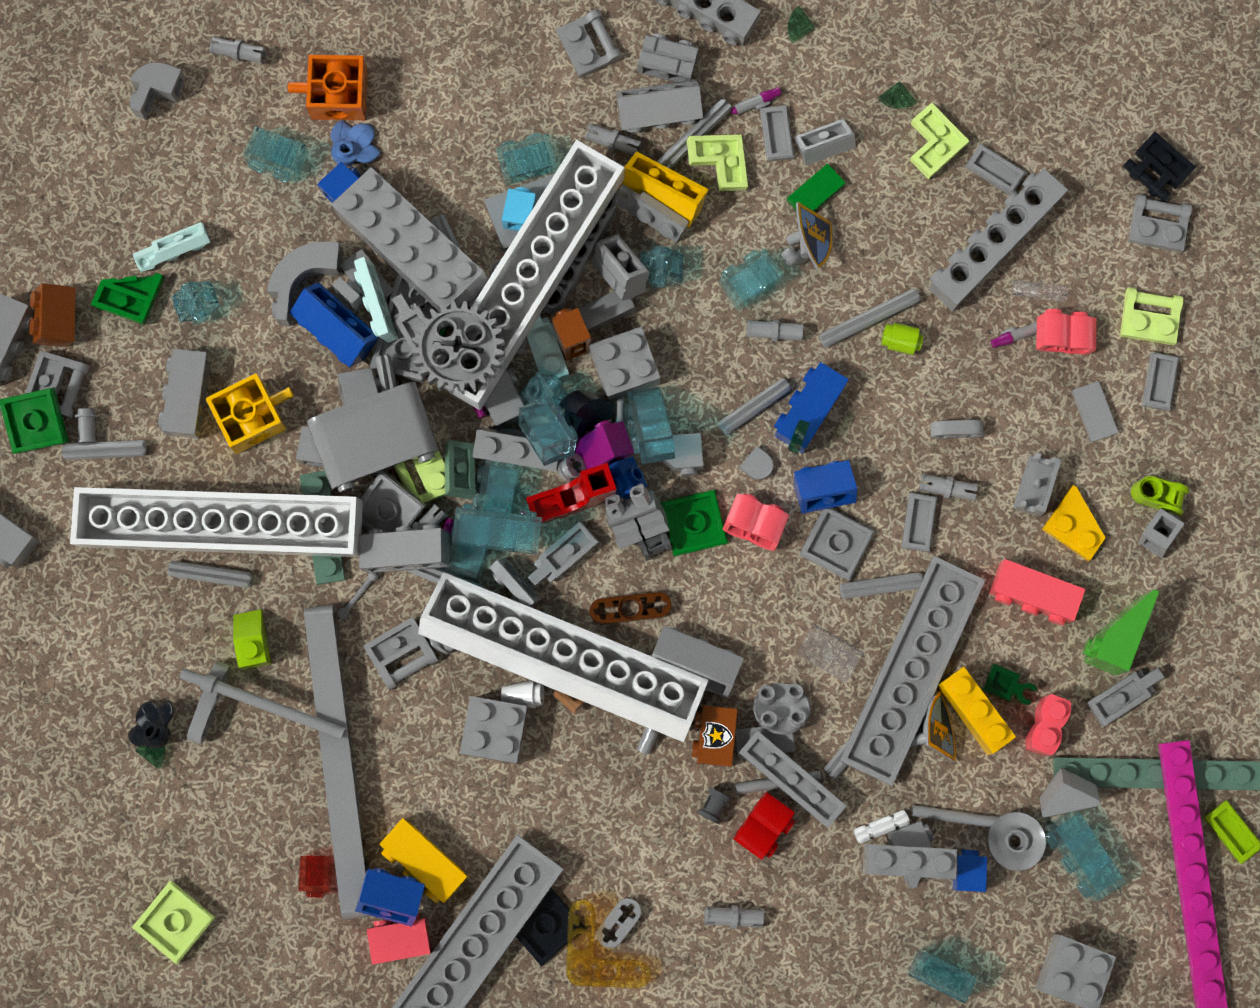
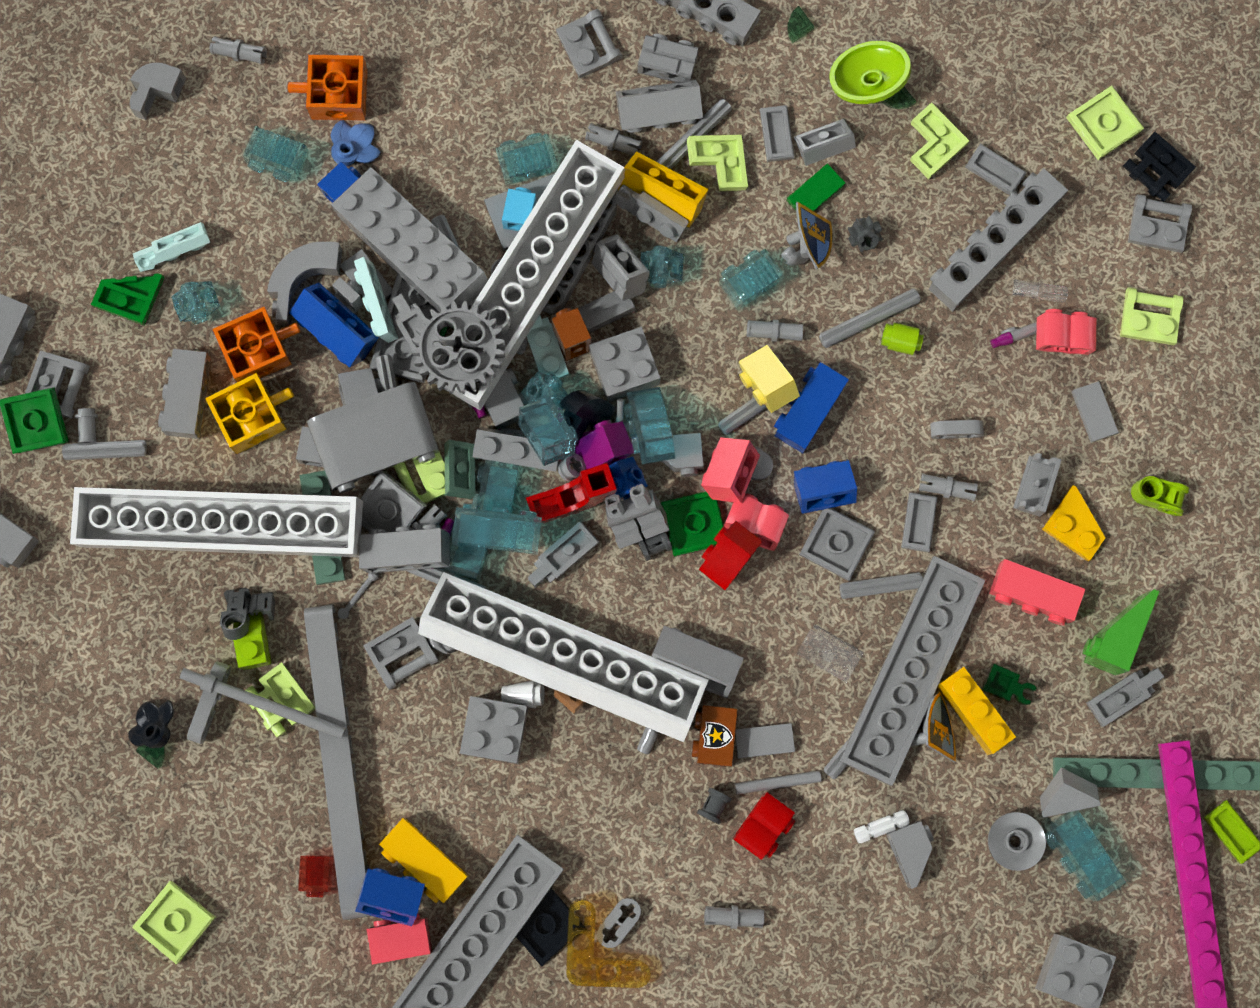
(53, 315): dark orange brick -> none
(210, 574): light grey axle -> none
(239, 607): none -> dark grey piece
(254, 344): none -> orange piece
(285, 690): none -> yellowish green plate
(508, 576): light grey plate -> none
(636, 598): reddish brown beam -> none
(730, 470): none -> coral brick
(730, 554): none -> red brick
(758, 101): piece -> none
(768, 378): none -> light yellow brick
(781, 708): light grey dish -> none
(792, 779): light grey plate -> none
(798, 436): clear green tile -> none
(865, 233): none -> dark grey gear
(870, 72): none -> lime dish
(909, 861): light grey brick -> none
(942, 975): clear light blue brick -> none
(953, 816): light grey bar -> none
(970, 872): blue brick -> none
(1046, 732): coral brick -> none
(1105, 123): none -> yellowish green plate
(1157, 542): light grey brick -> none
(1160, 381): light grey tile -> none

